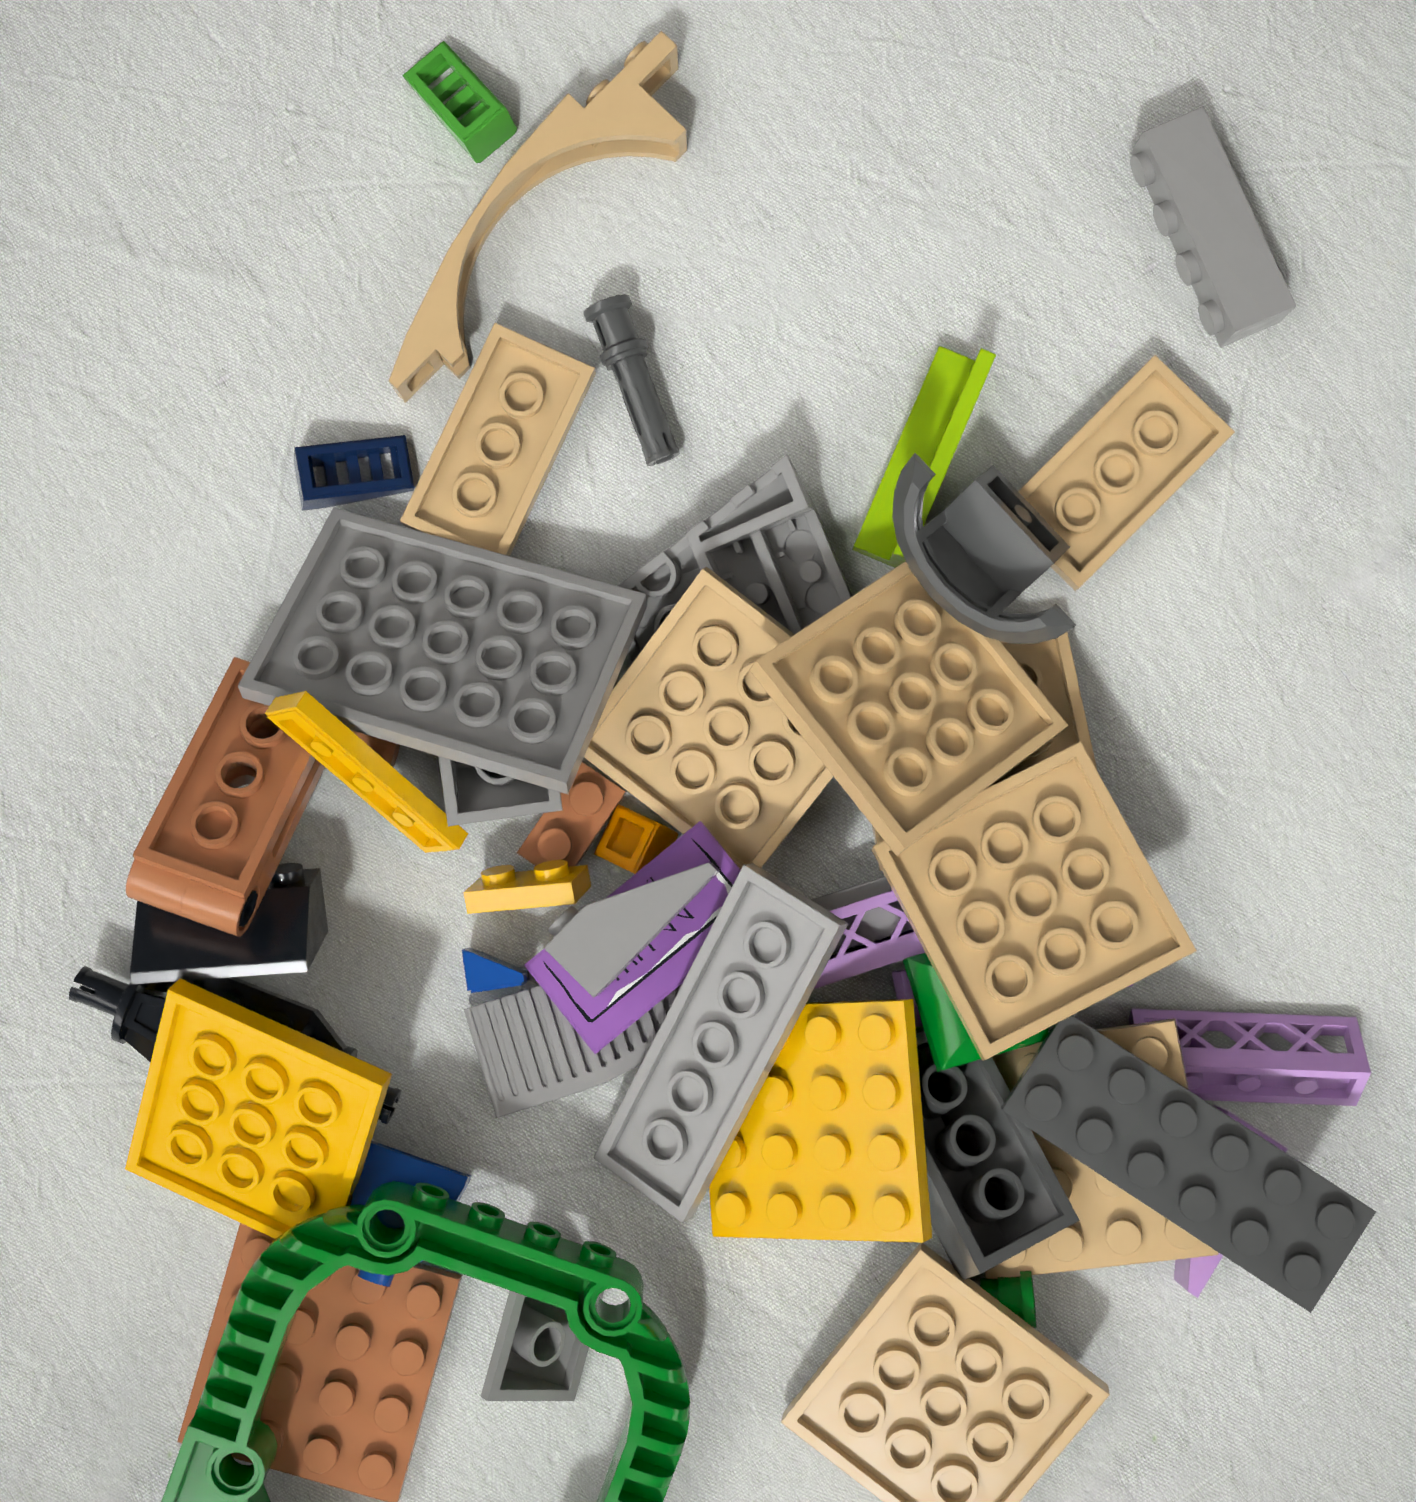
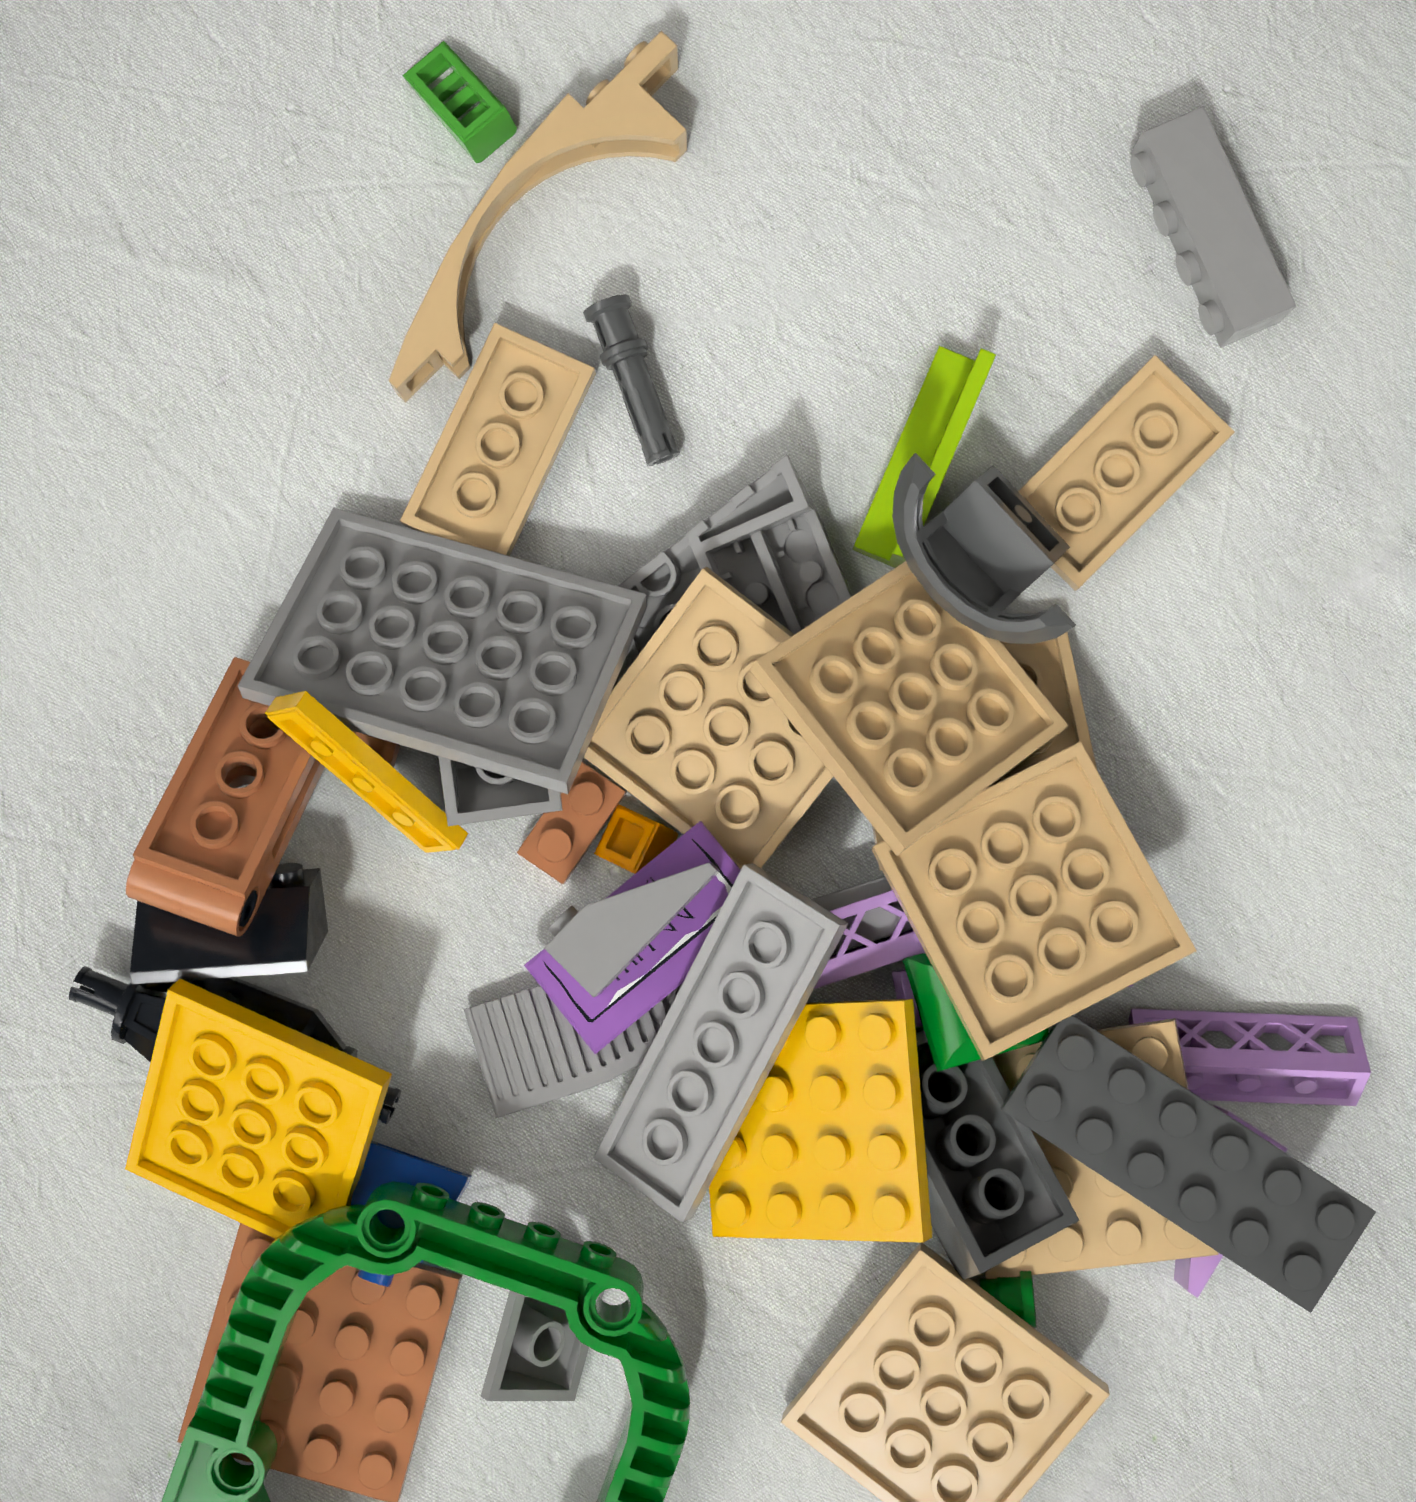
(350, 451): dark blue slope -> none
(490, 973): blue slope -> none
(545, 886): yellow plate -> none

